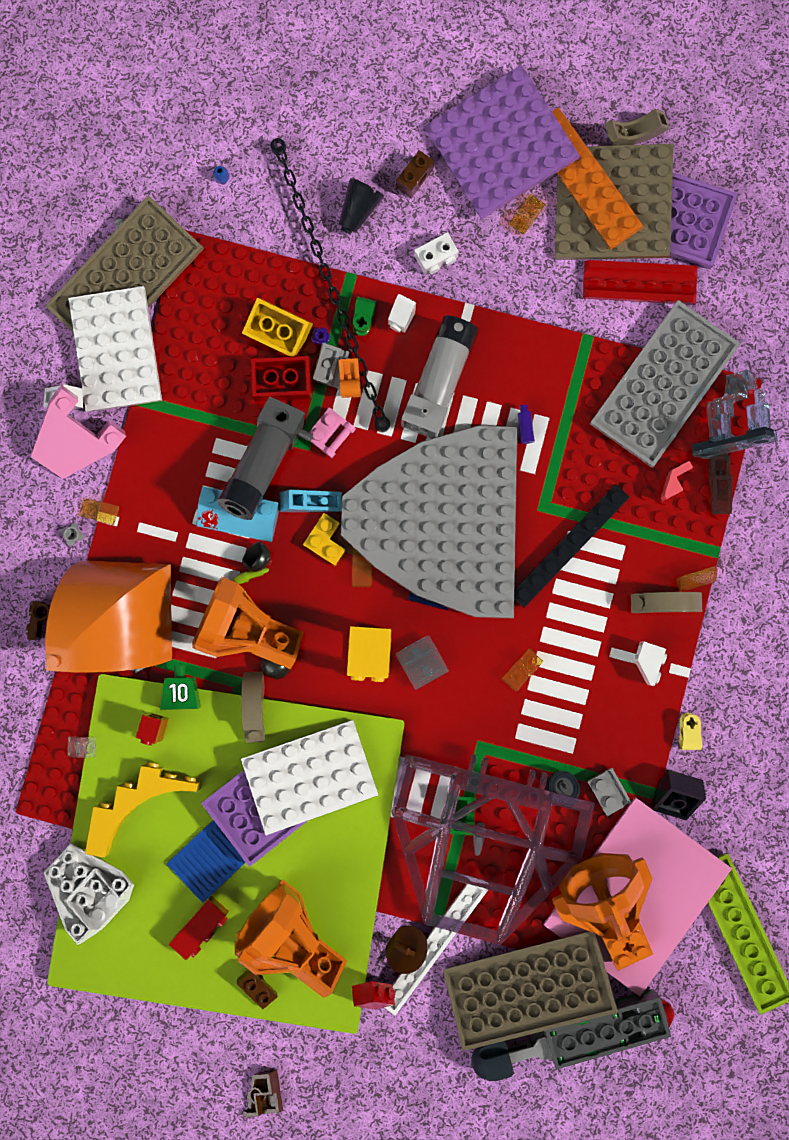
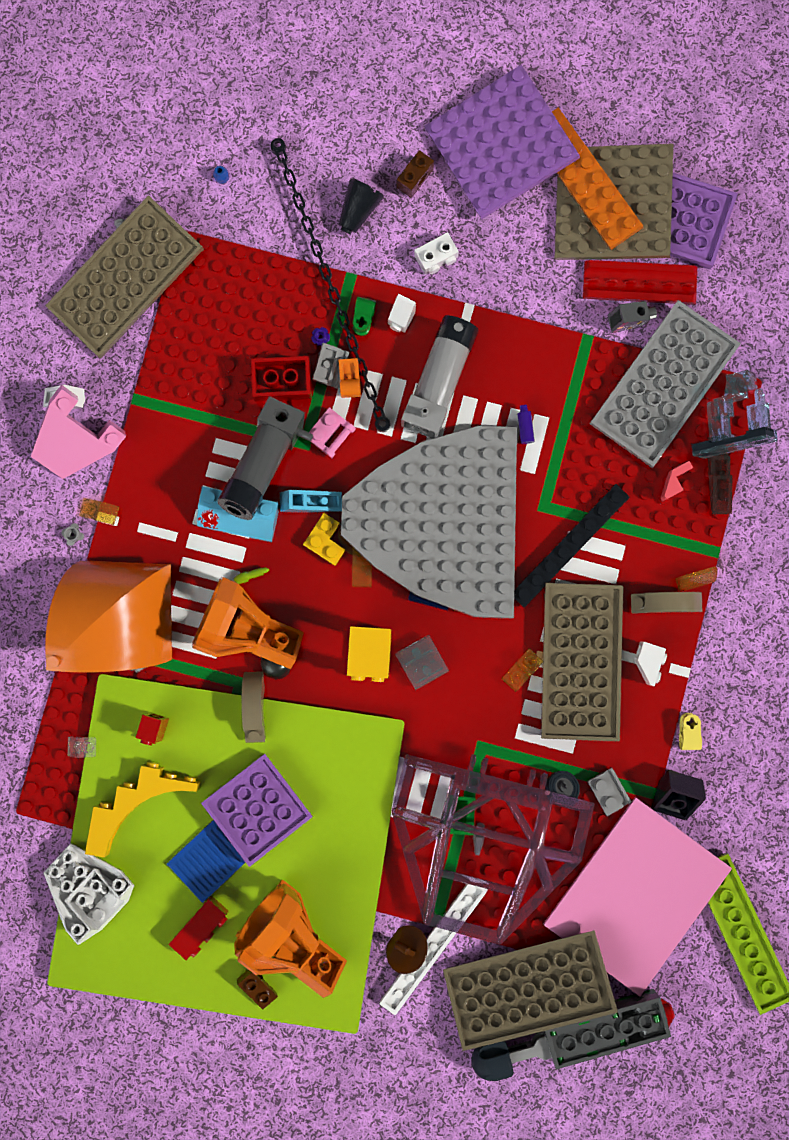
(34, 628): reddish brown plate -> none
(115, 349): white plate -> none
(180, 691): green torso -> none
(256, 557): pearl dark grey hair -> none
(264, 1094): reddish brown slope -> none
(277, 328): yellow slope -> none
(309, 777): white plate -> none
(373, 995): red brick -> none
(527, 214): clear yellow slope -> none
(582, 662): none -> dark tan plate
(614, 916): orange plate -> none
(630, 316): none -> dark grey torso
(637, 130): dark tan arch -> none

